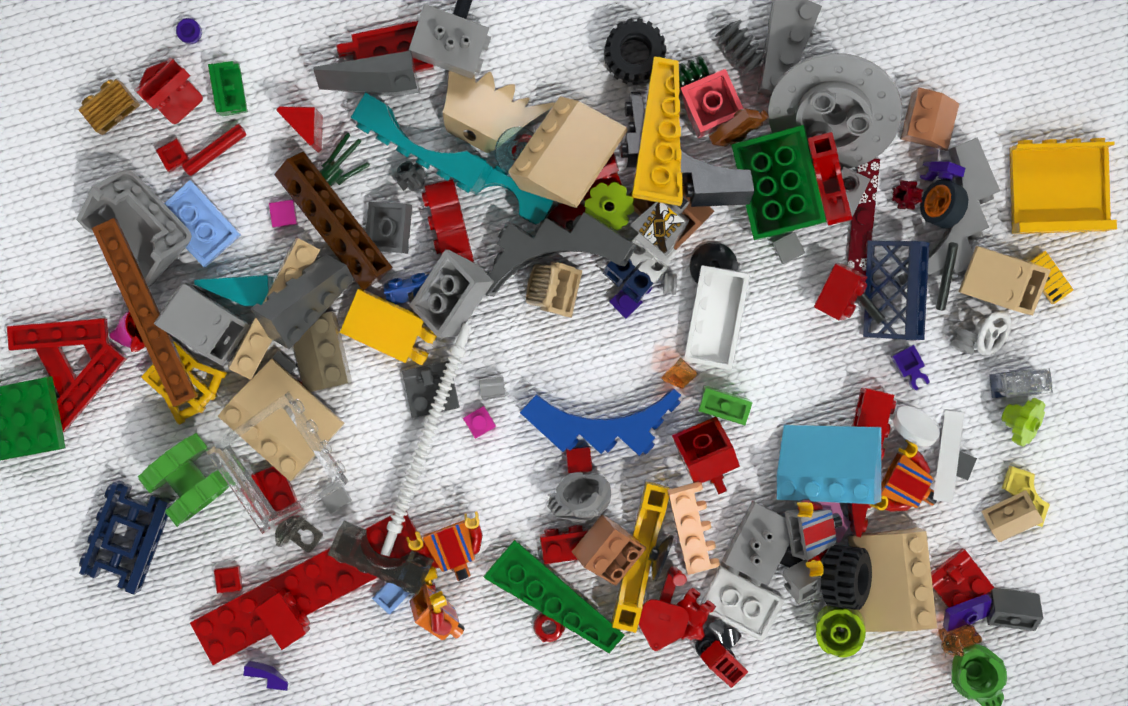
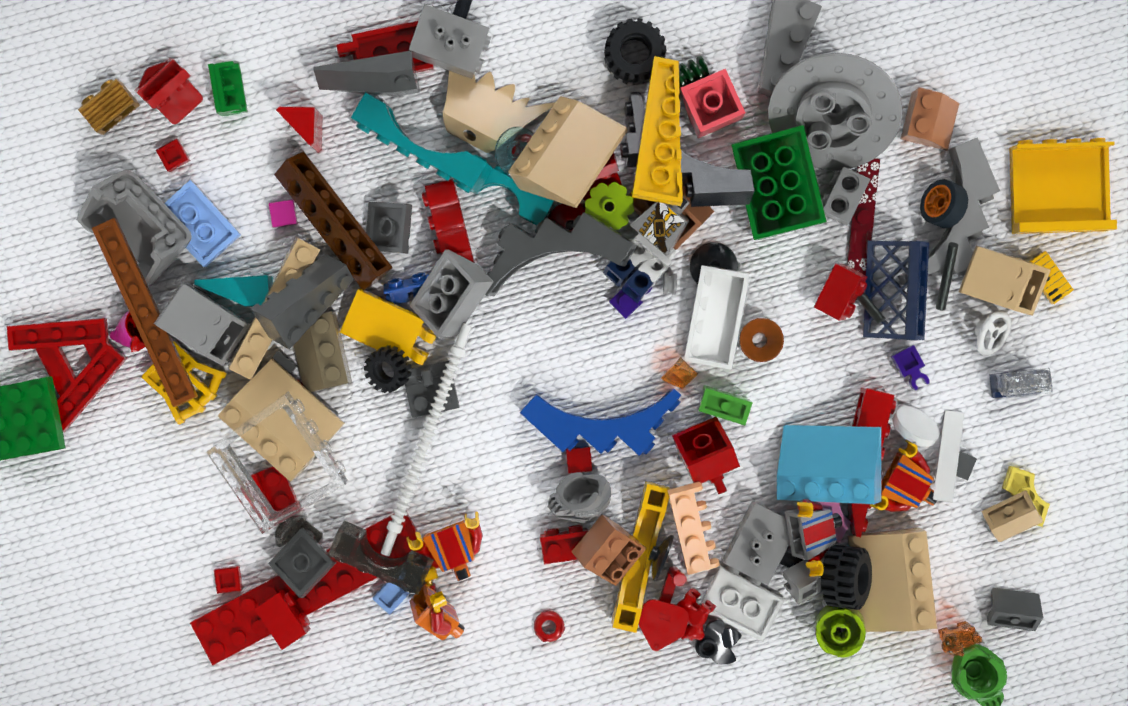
(144, 543): dark blue fence -> none
(185, 478): bright green piece -> none
(189, 31): dark purple tile -> none
(214, 150): red axle -> none
(274, 678): dark purple slope -> none
(302, 563): none -> dark grey hinge
(332, 171): dark green plant -> none
(336, 500): light grey tile -> none
(377, 374): none -> black tyre
(410, 176): dark grey gear -> none
(479, 422): dark pink plate -> none
(492, 388): light grey brick -> none
(539, 587): green wing -> none
(554, 288): tan piece -> none
(723, 663): red slope -> none
(738, 127): dark orange plate -> none
(741, 46): dark grey piece -> none
(773, 336): none -> dark orange piece
(788, 248): light grey tile -> none
(829, 178): red arch -> none
(907, 195): dark red gear -> none
(943, 170): dark purple plate -> none
(959, 580): red hinge -> none
(964, 341): light grey wheel -> none
(967, 612): dark purple plate -> none
(1024, 420): lime plant -> none

